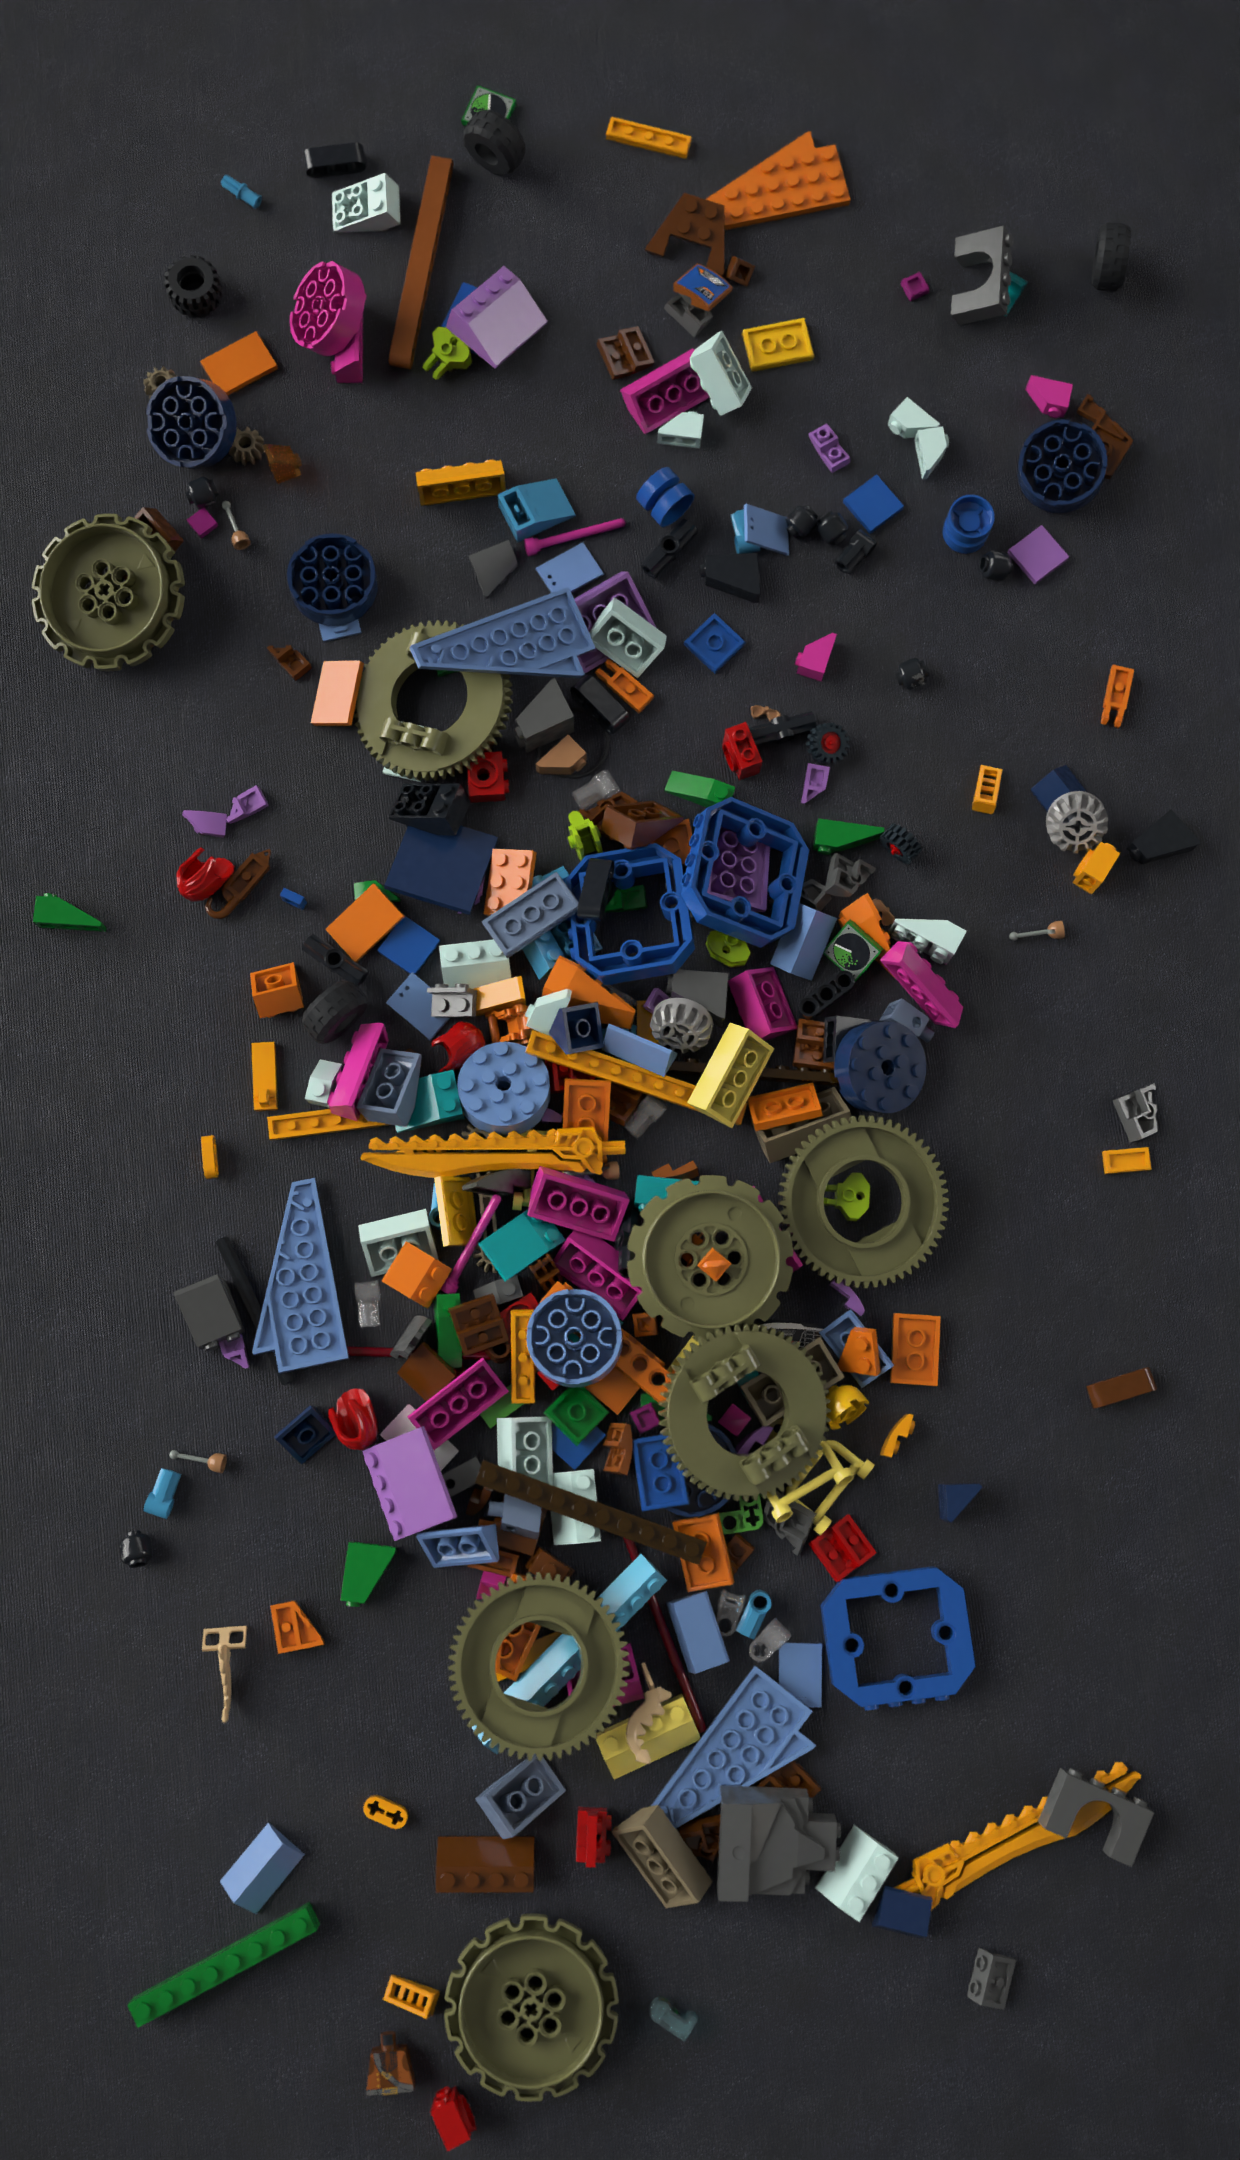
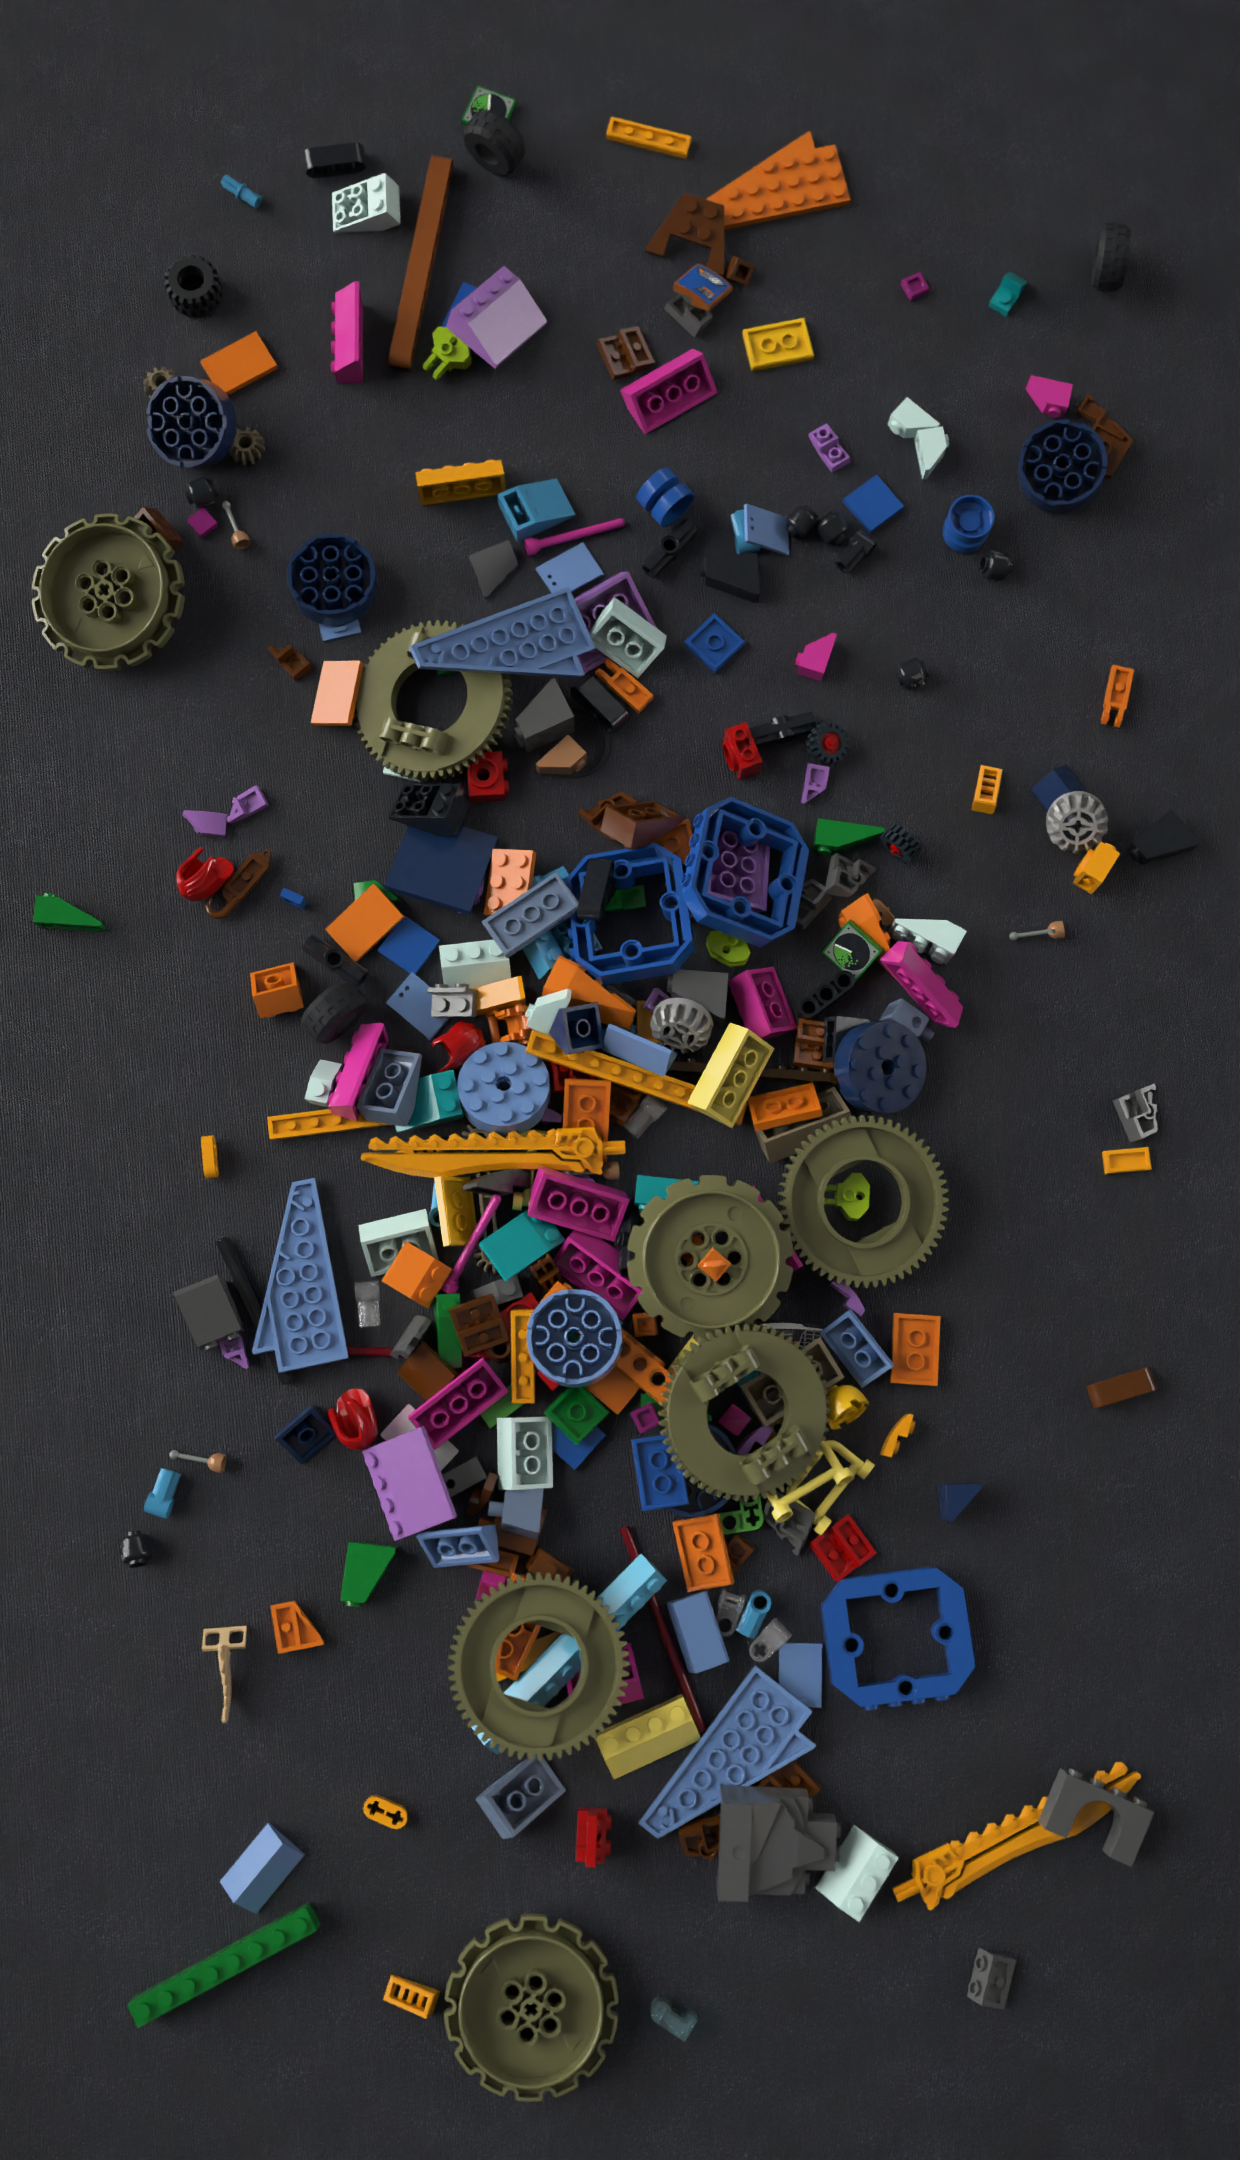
(264, 1076): light orange hinge -> none
(282, 462): clear orange slope -> none
(327, 308): dark pink brick -> none
(390, 2068): torso -> none
(452, 2117): red brick -> none
(485, 1864): reddish brown slope -> none
(567, 1529): light aqua slope -> none
(583, 835): lime hinge -> none
(590, 1512): dark brown plate -> none
(600, 787): clear piece -> none
(620, 1441): dark orange slope -> none
(643, 1715): tan piece -> none
(663, 1857): dark tan slope -> none
(682, 430): light aqua slope -> none
(686, 1171): dark orange slope -> none
(698, 789): green slope -> none
(720, 374): light aqua slope -> none
(757, 711): medium nougat piece -> none
(804, 945): medium blue slope -> none
(861, 1353): orange wing -> none
(903, 1912): dark blue slope -> none
(992, 297): dark grey arch -> none
(1038, 554): medium lavender tile -> none

